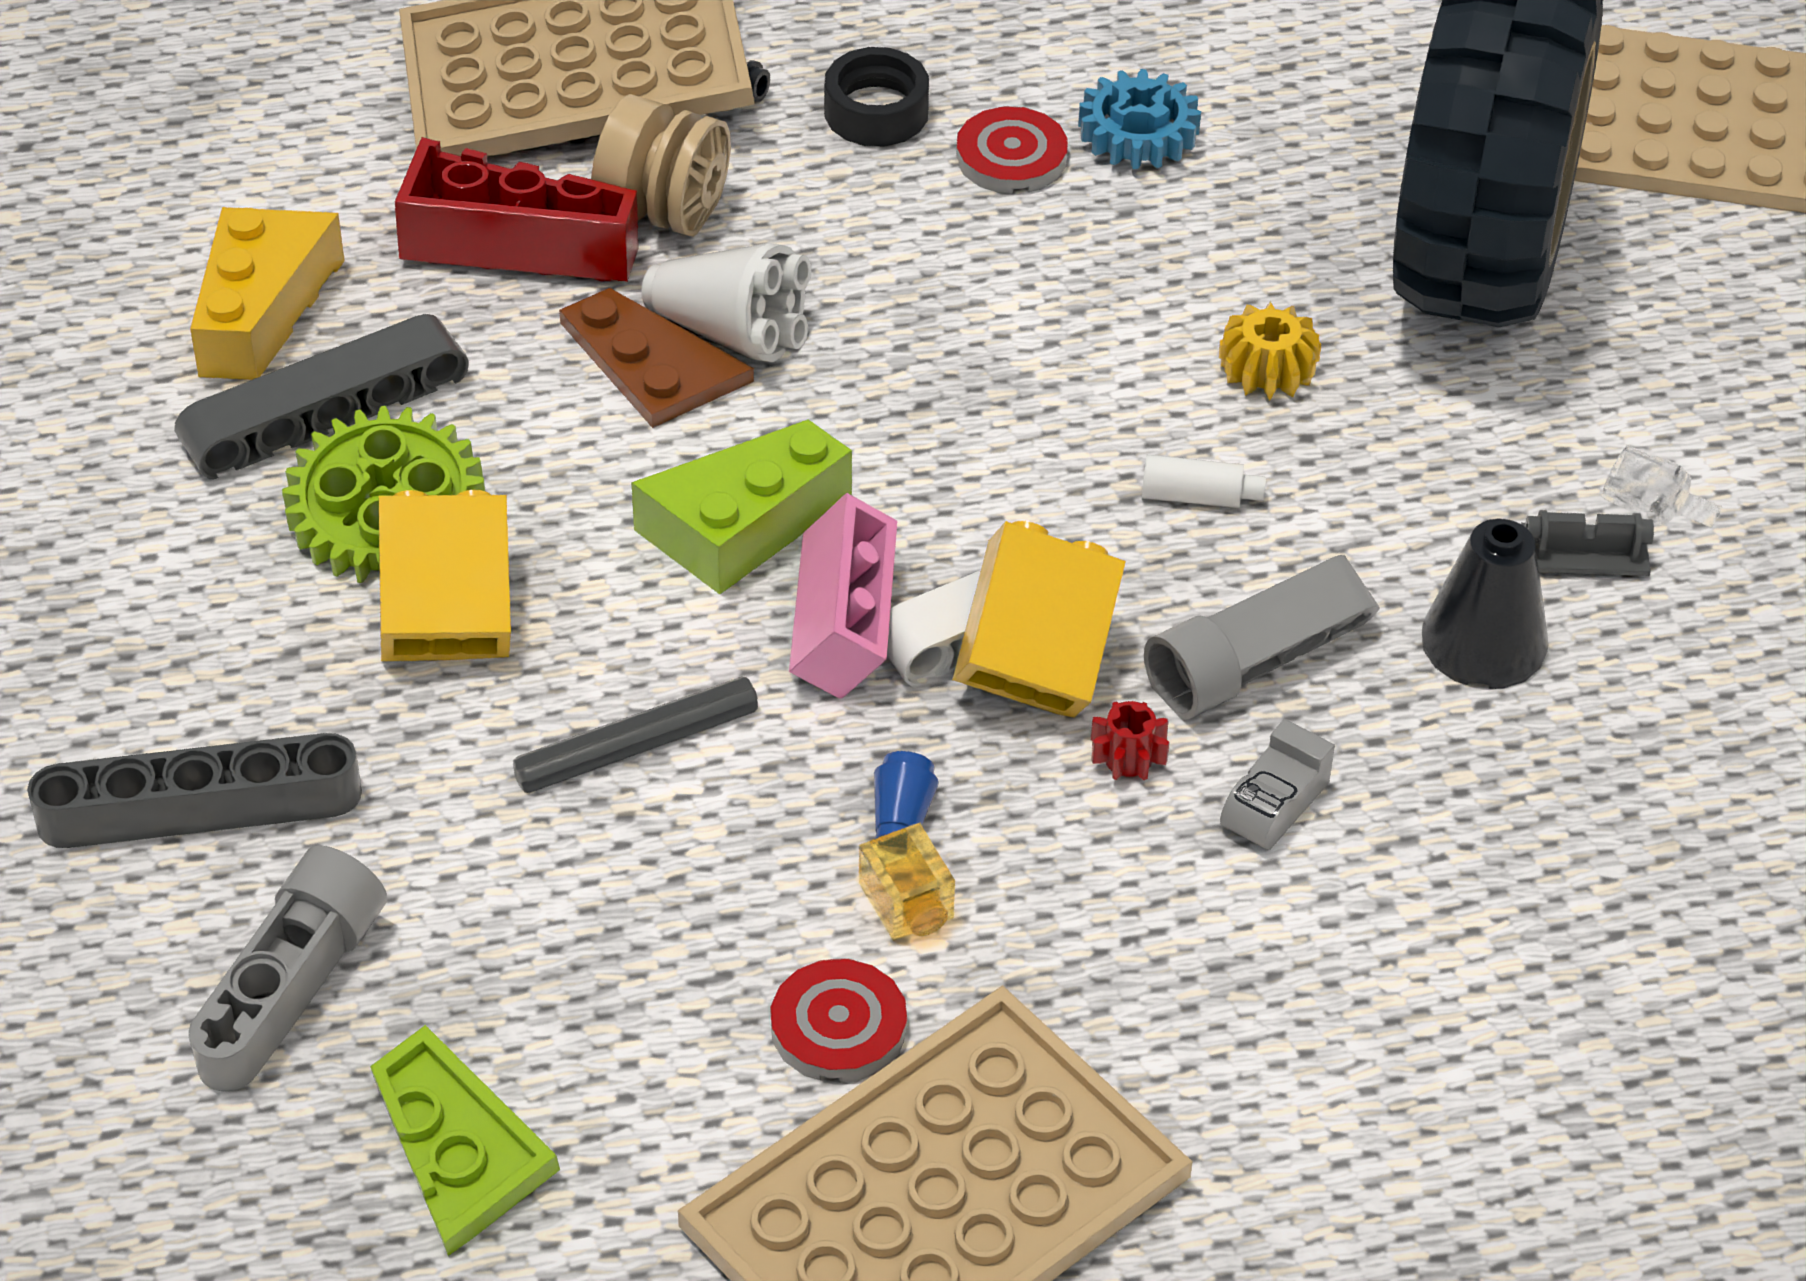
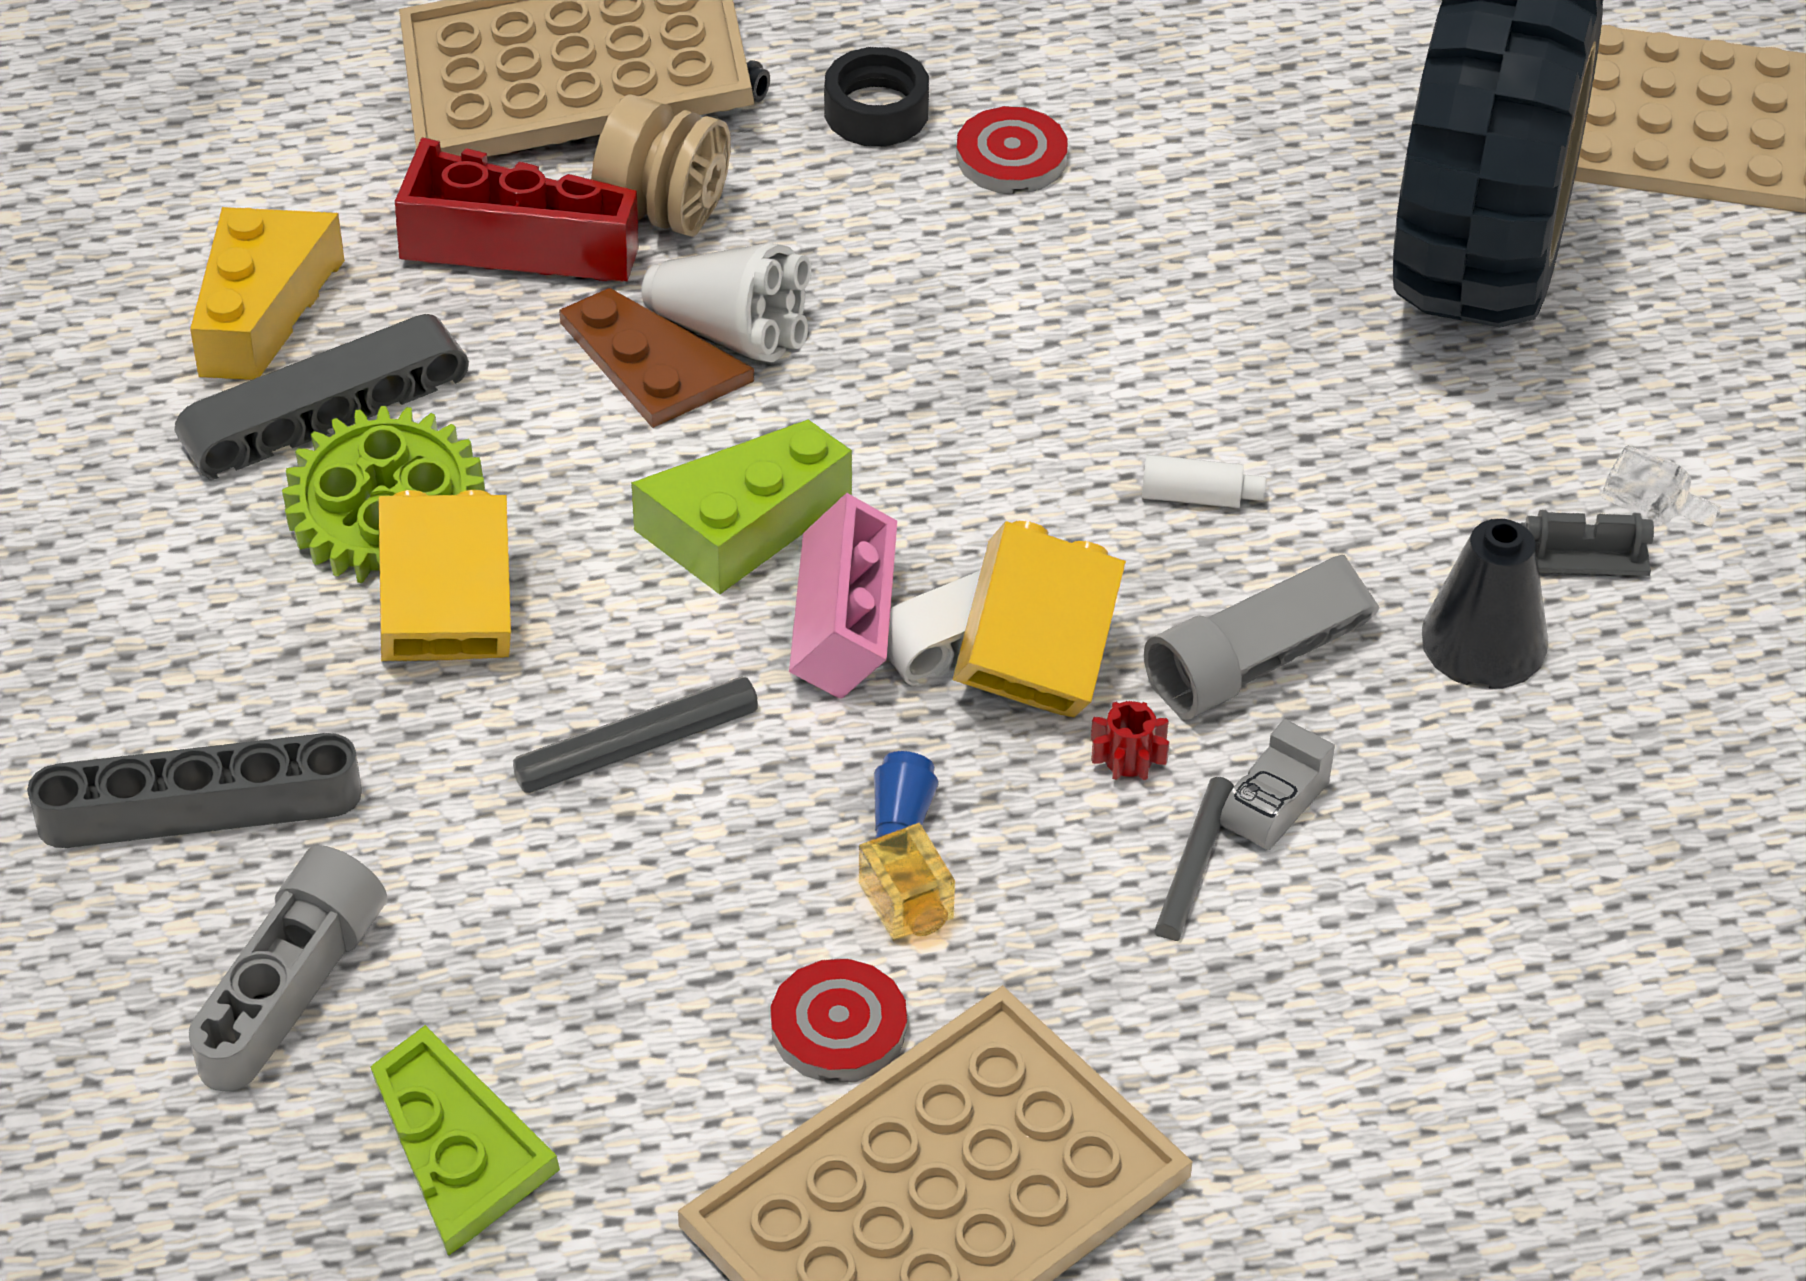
(1139, 119): dark azure gear -> none
(1193, 860): none -> dark grey bar
(1269, 350): yellow gear -> none

